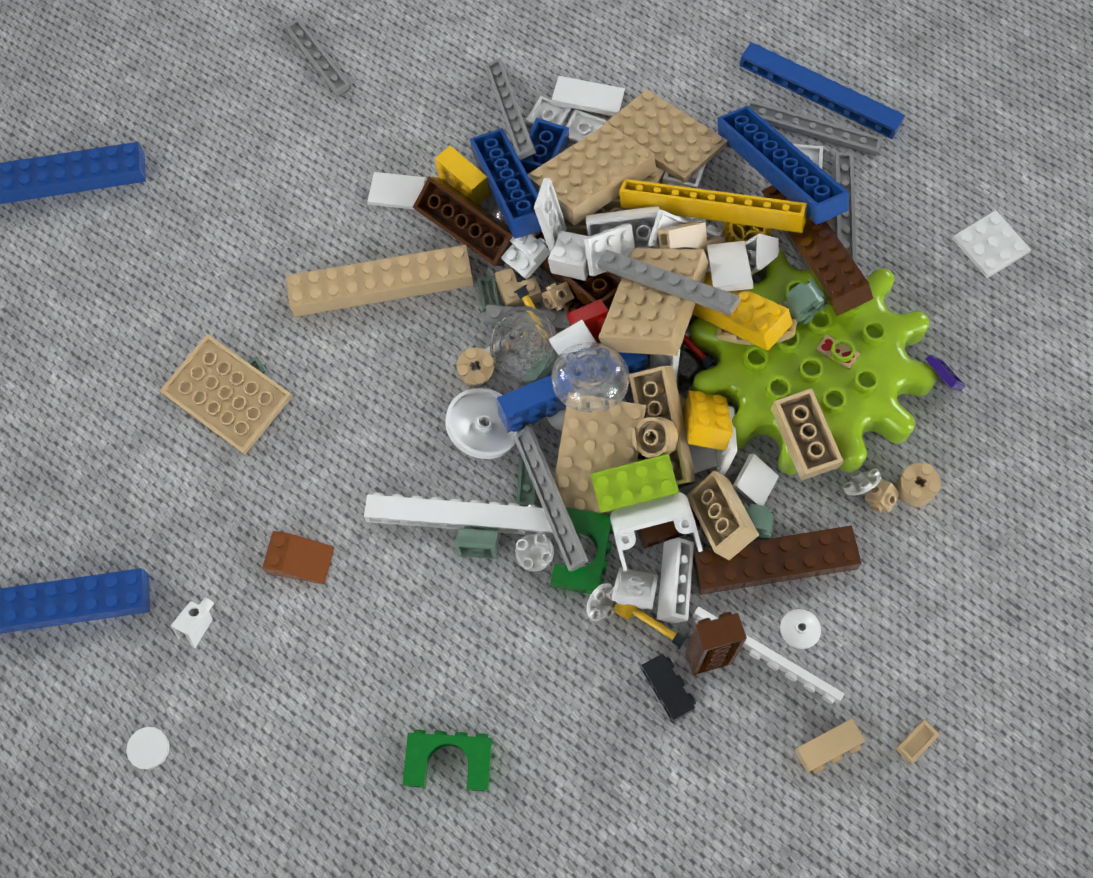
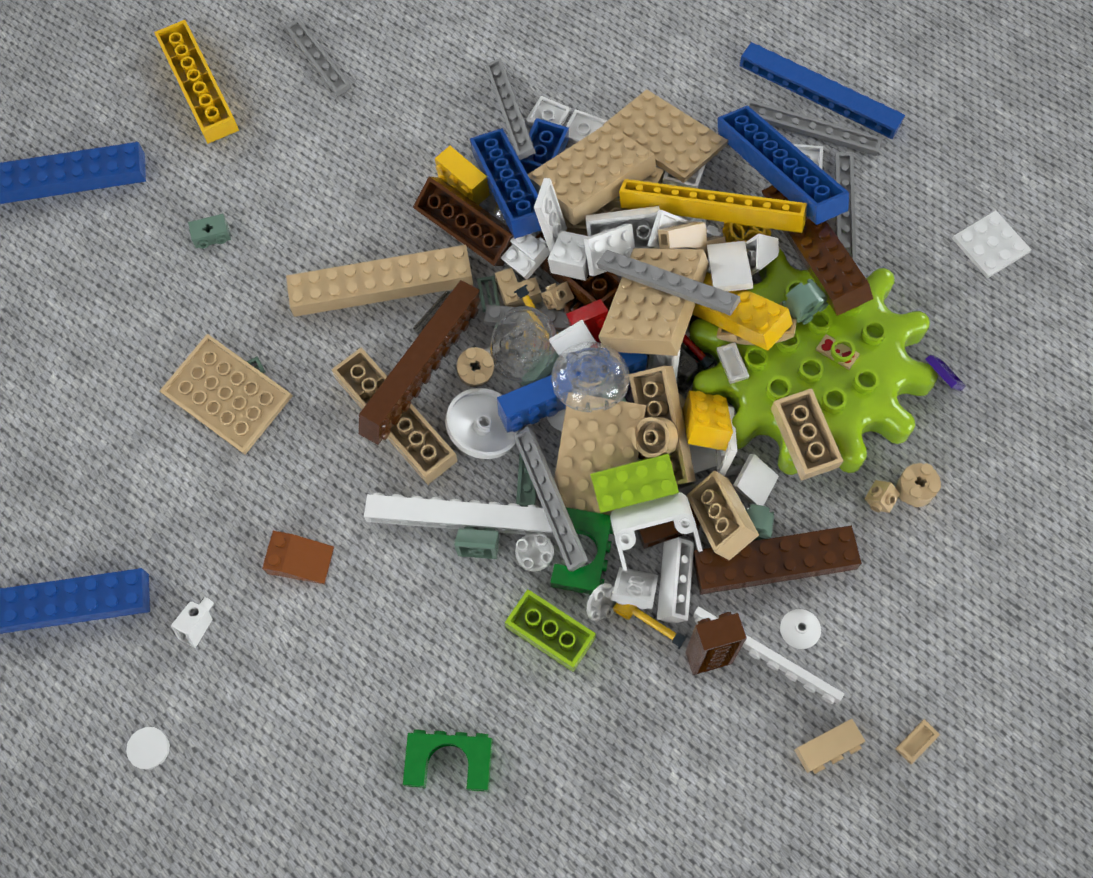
(196, 81): none -> yellow brick
(209, 231): none -> sand green brick
(395, 190): white tile -> none
(413, 434): none -> tan brick
(418, 363): none -> reddish brown brick
(420, 325): none -> clear smoke axle
(550, 630): none -> lime brick
(587, 96): white tile -> none
(668, 687): black brick -> none
(732, 363): none -> white tile
(862, 482): white dish -> none

